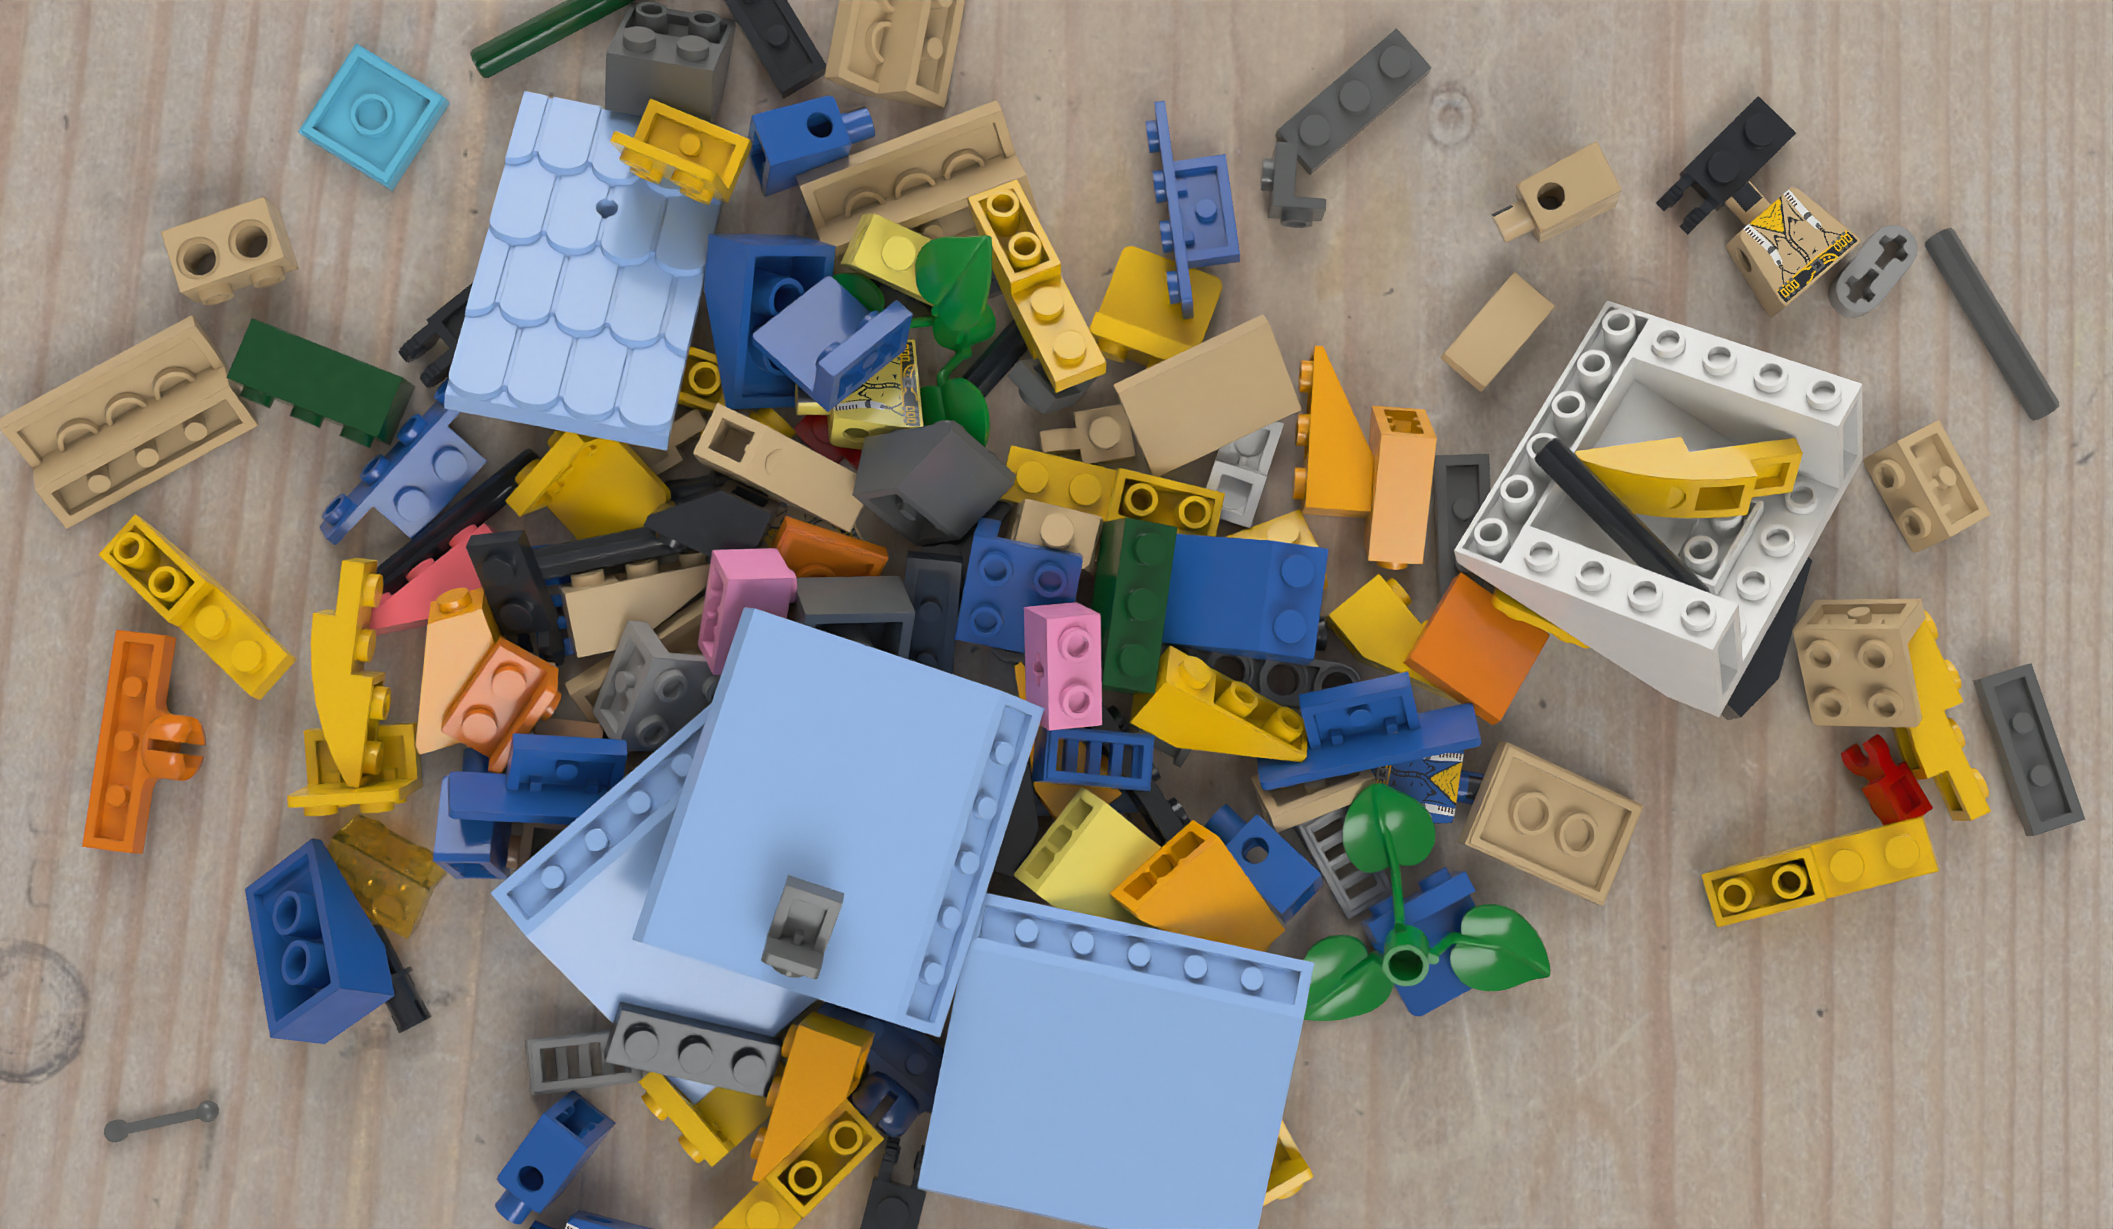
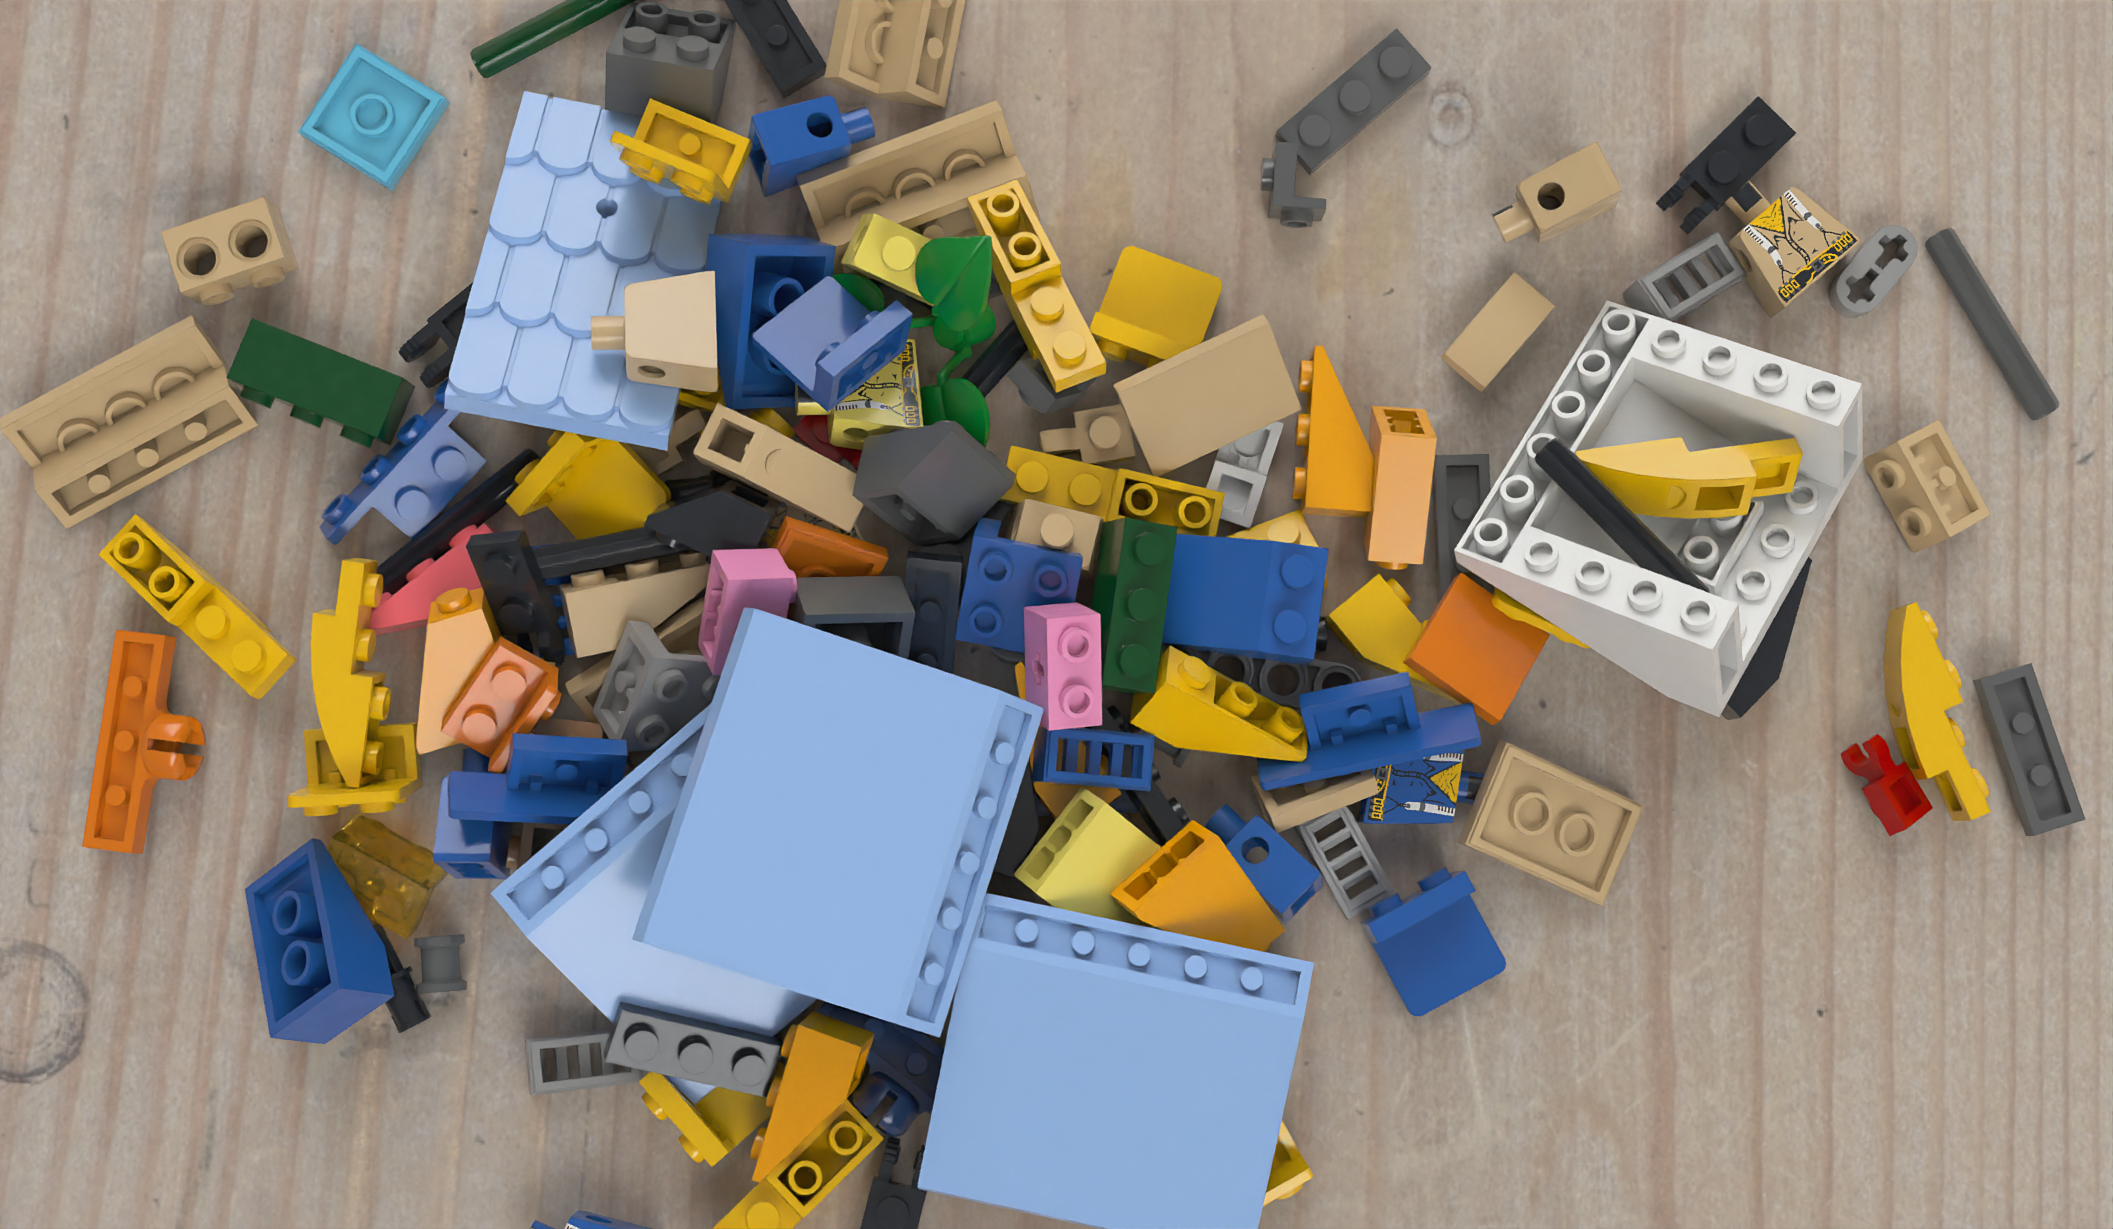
(118, 1129): dark grey hinge -> none
(440, 963): none -> dark grey bush
(551, 1156): blue torso -> none
(665, 332): none -> tan torso
(801, 928): dark grey bracket -> none
(1199, 211): bracket -> none
(1490, 953): green plant -> none
(1655, 297): none -> light grey slope
(1820, 871): yellow slope -> none
(1860, 661): tan bracket -> none

